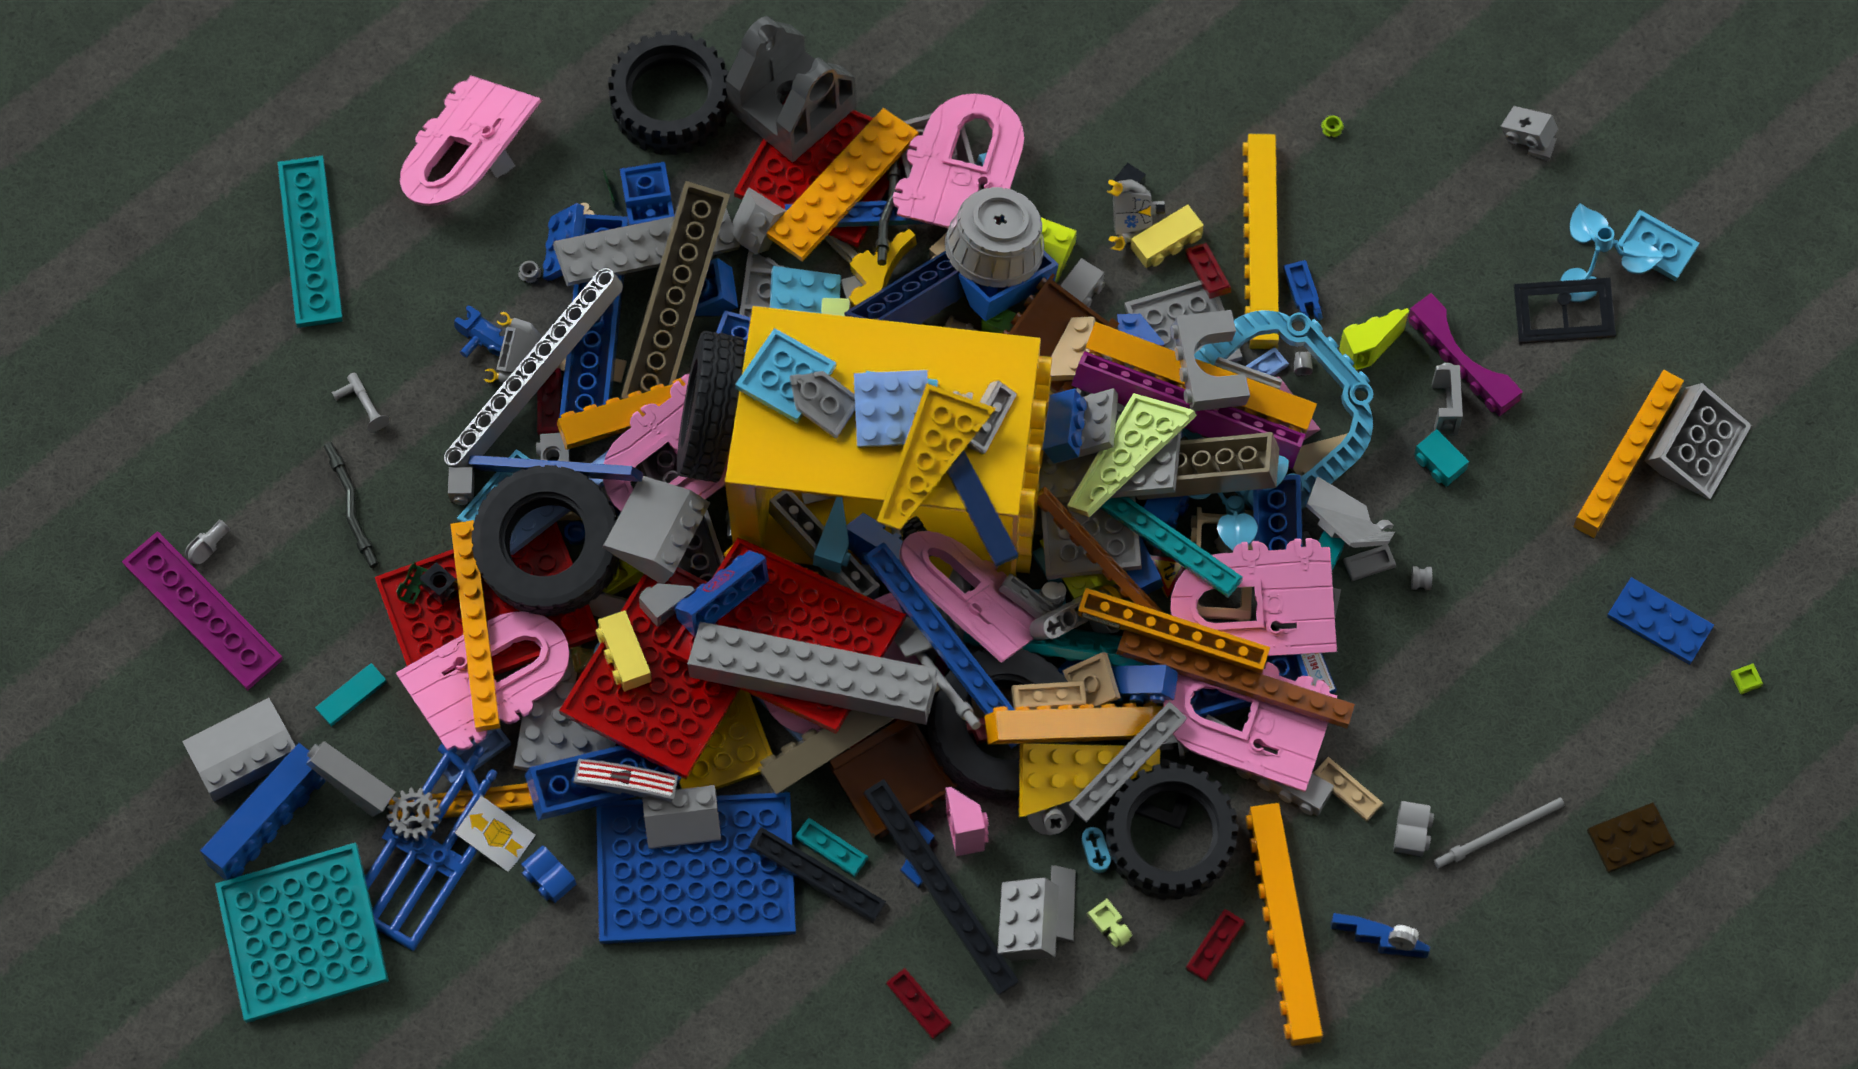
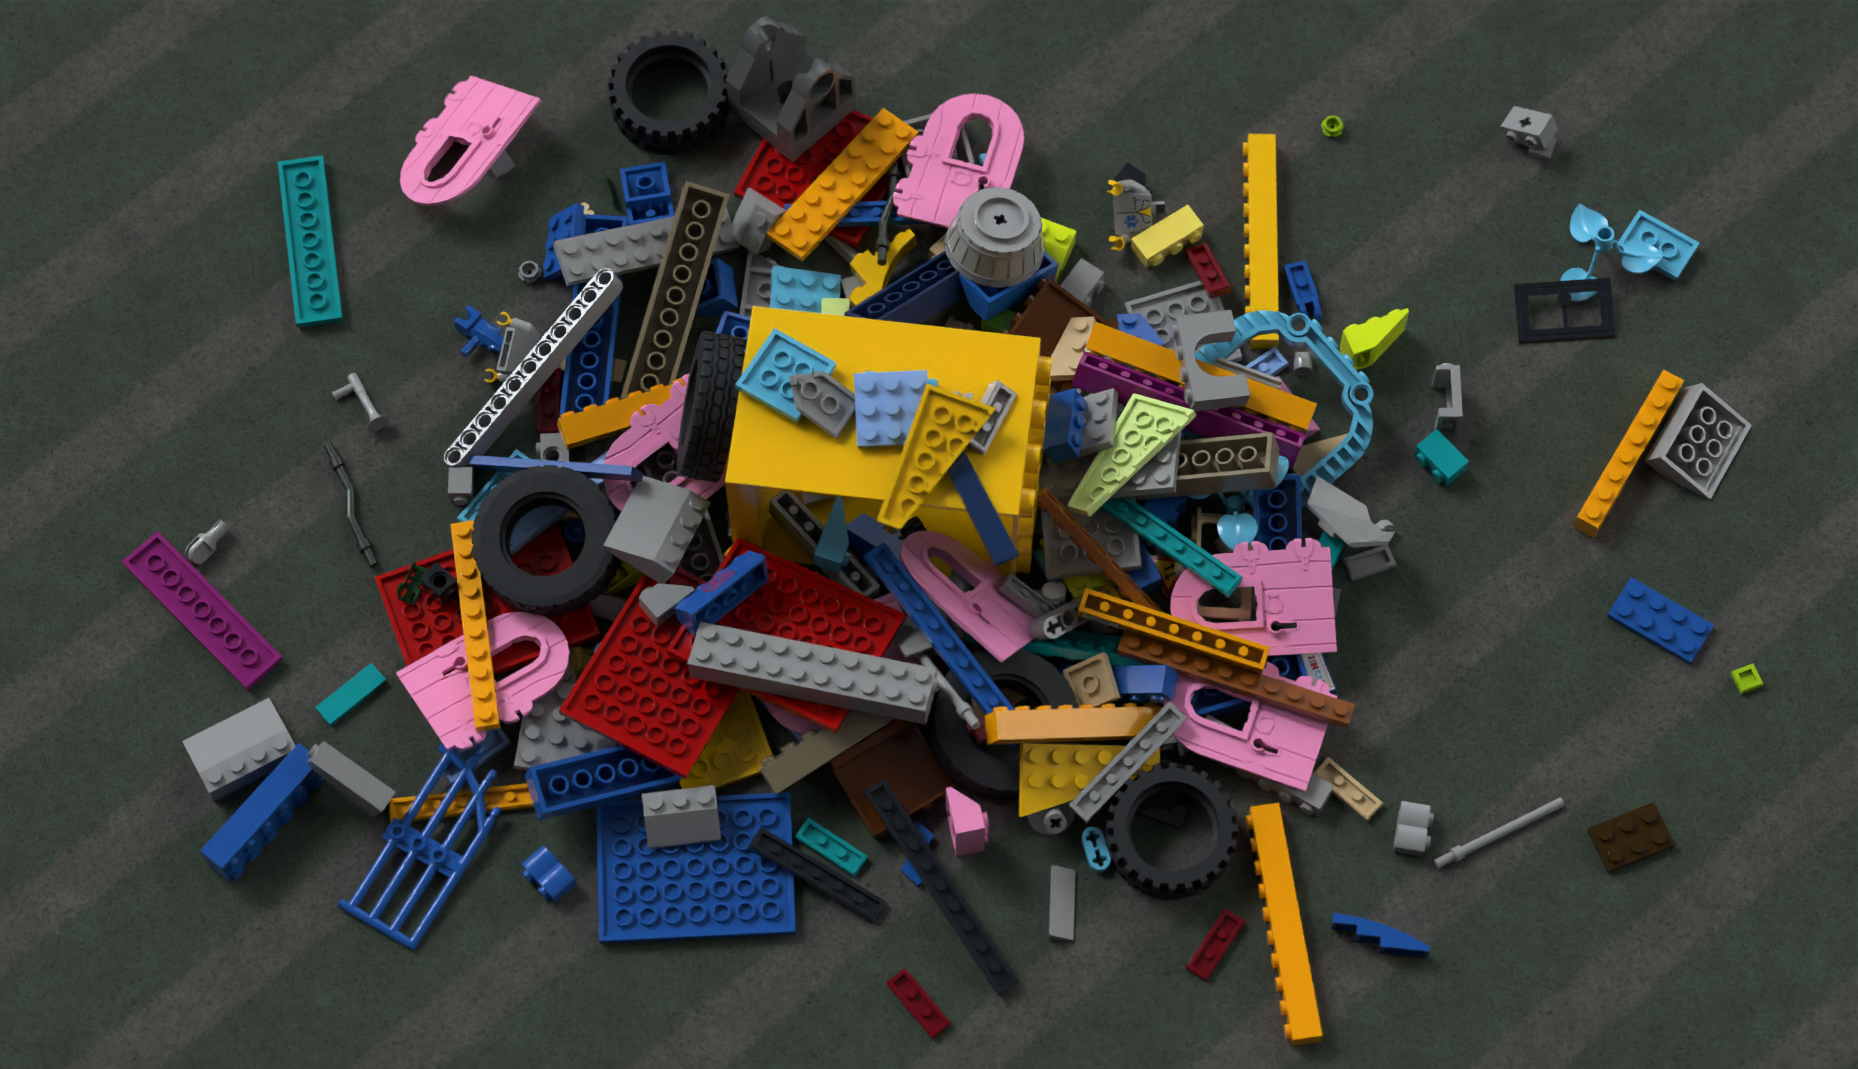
(301, 932): teal plate -> none
(407, 821): light grey gear -> none
(495, 833): white sticker -> none
(623, 651): light yellow brick -> none
(625, 779): slope -> none
(1028, 919): light grey brick -> none
(1049, 694): tan tile -> none
(1107, 918): yellowish green plate -> none
(1403, 937): light grey piece -> none
(1421, 578): light grey wheel -> none
(1495, 388): magenta arch -> none

